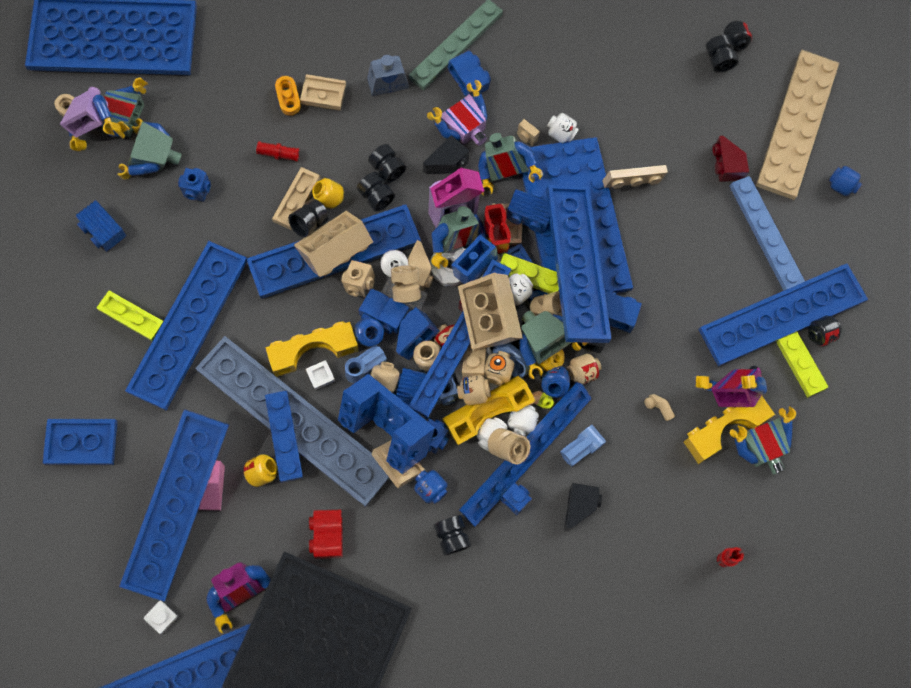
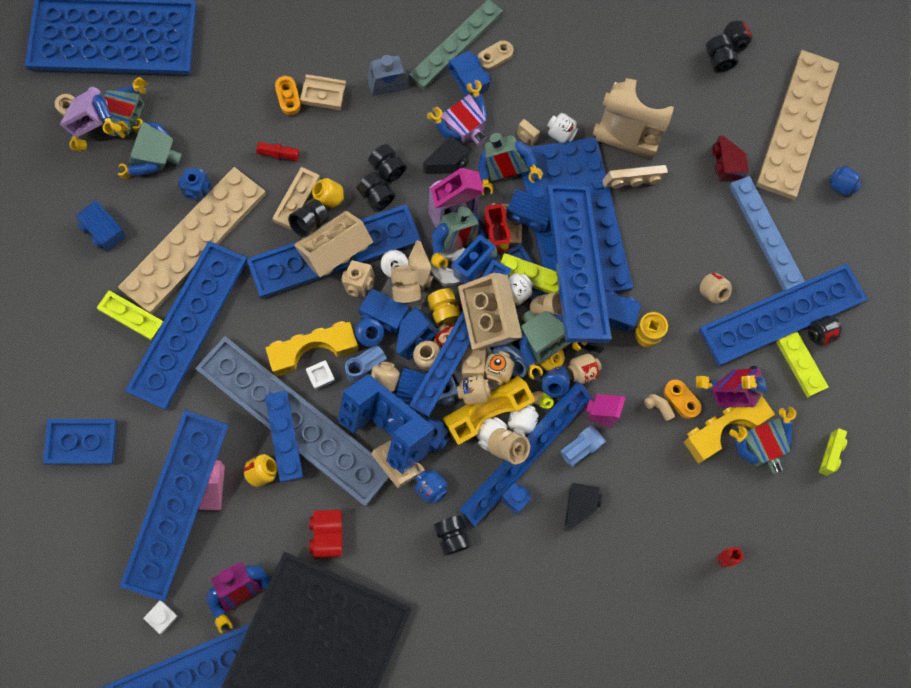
(179, 251): none -> tan plate
(444, 307): none -> yellow wheel
(496, 55): none -> tan plate
(605, 409): none -> dark pink slope
(631, 124): none -> tan piece
(651, 329): none -> yellow wheel
(681, 399): none -> light orange plate
(715, 288): none -> tan head
(833, 450): none -> neon yellow plate

